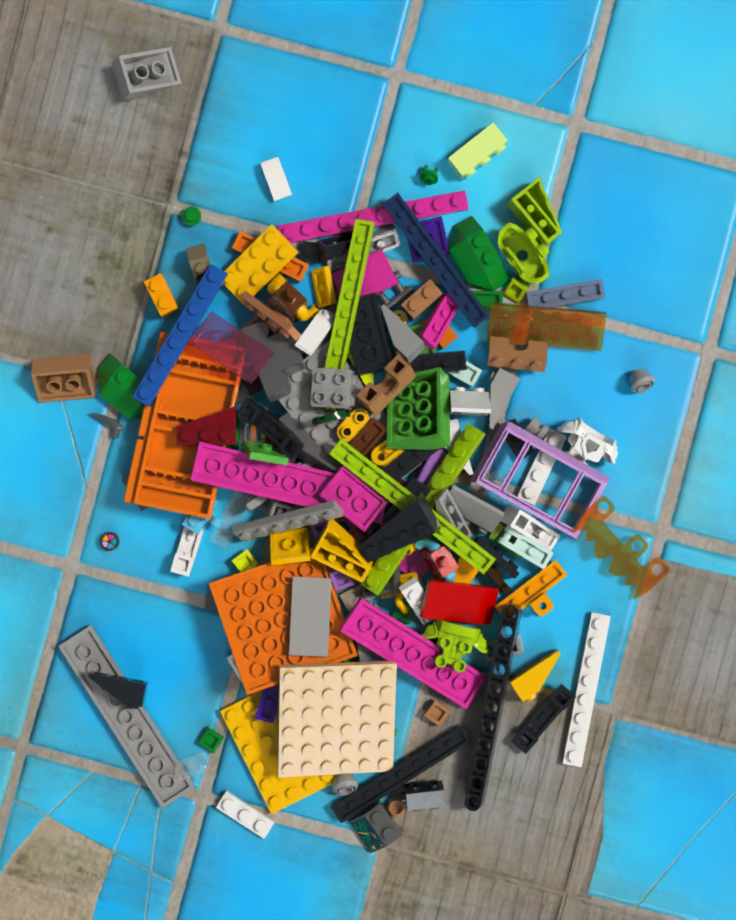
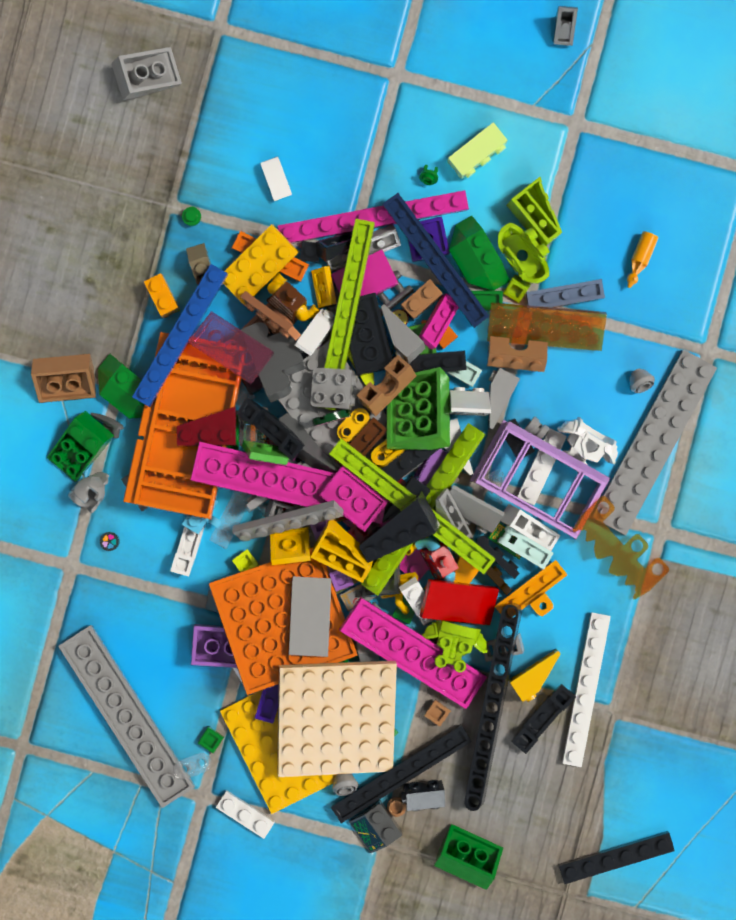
(80, 445): none -> green slope
(89, 491): none -> light grey helmet
(124, 689): black slope -> none
(211, 647): none -> medium lavender slope
(469, 857): none -> green slope
(565, 25): none -> slope
(616, 857): none -> black plate
(641, 256): none -> light orange wheel
(655, 440): none -> light grey plate

